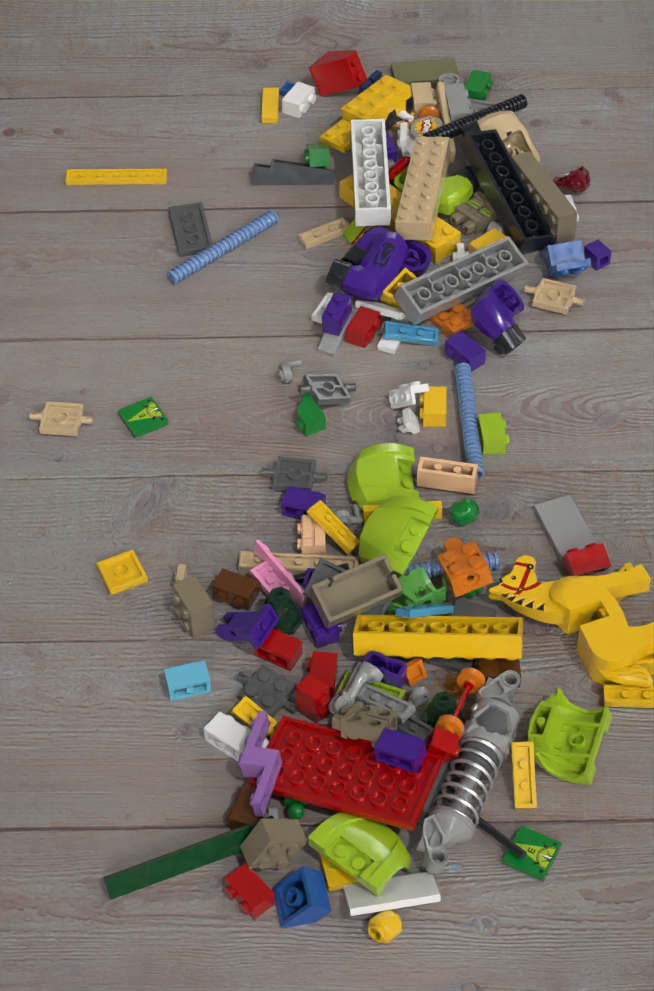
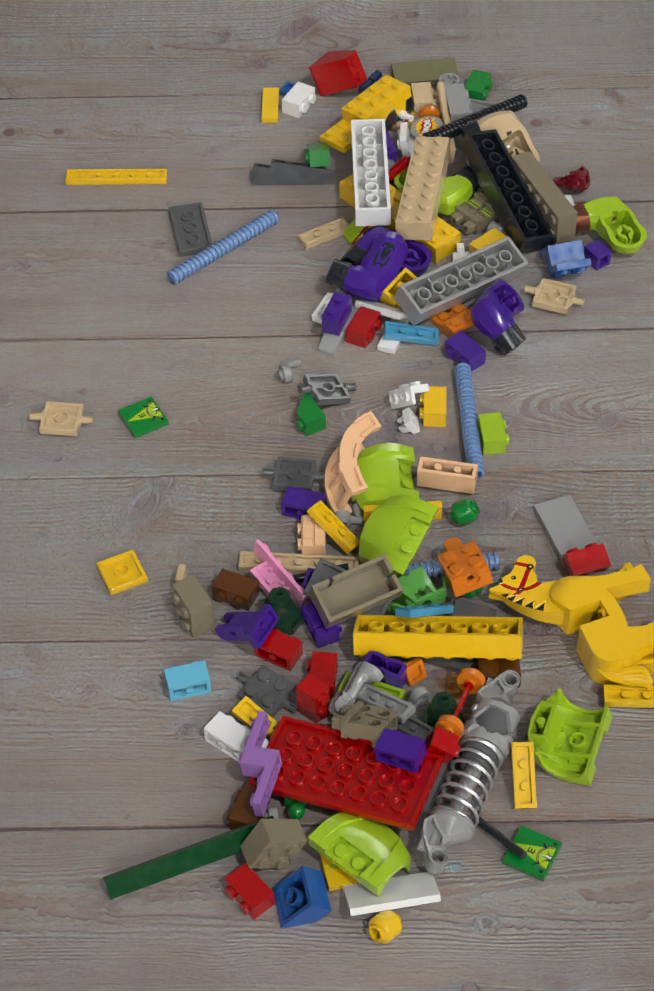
(342, 465): none -> light nougat fence
(613, 223): none -> lime piece

